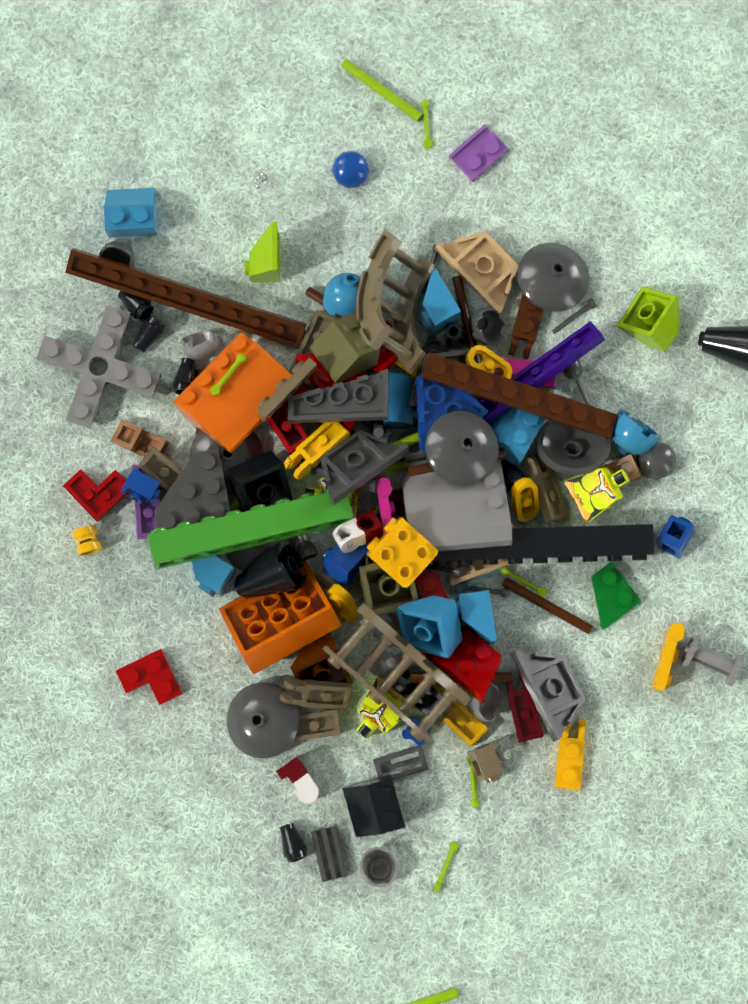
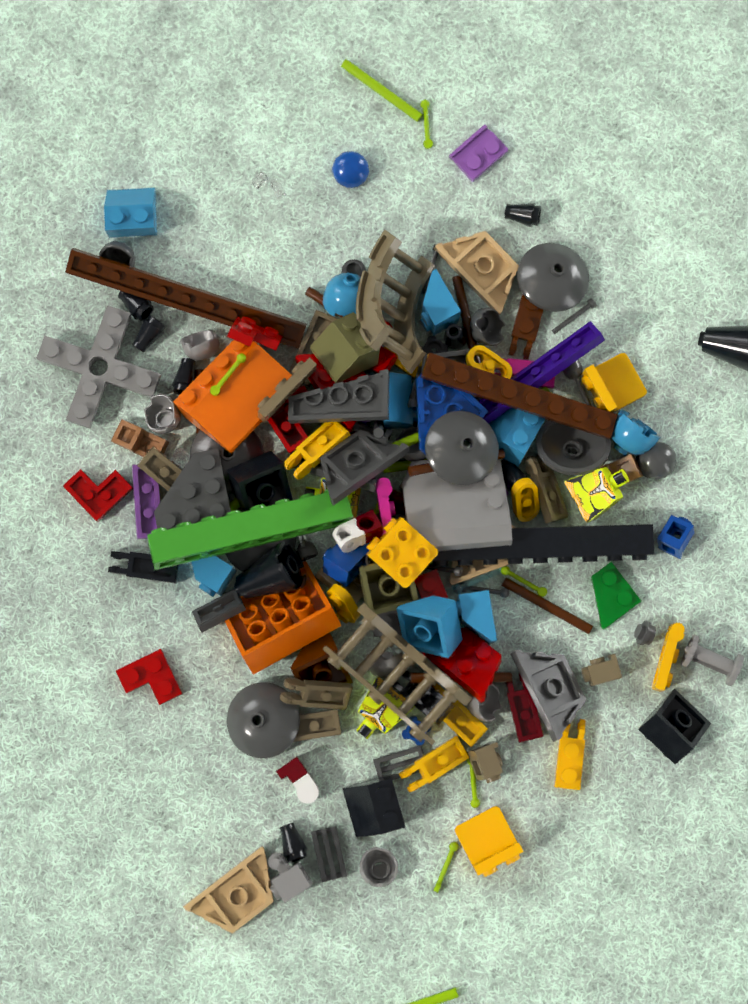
(87, 540): yellow wheel -> none
(141, 487): blue brick -> none
(141, 567): none -> black hinge
(161, 405): none -> light grey hair
(218, 610): none -> dark grey tile
(236, 895): none -> tan wing
(246, 331): none -> red plate
(265, 257): lime slope -> none
(290, 880): none -> light grey brick
(353, 266): none -> dark grey plate
(436, 763): none -> yellow hinge
(488, 841): none -> yellow bracket
(525, 214): none -> black cone
(601, 670): none -> dark tan brick
(613, 383): none -> yellow bracket
(645, 633): none -> dark grey plate
(652, 318): lime slope -> none
(674, 726): none -> black slope

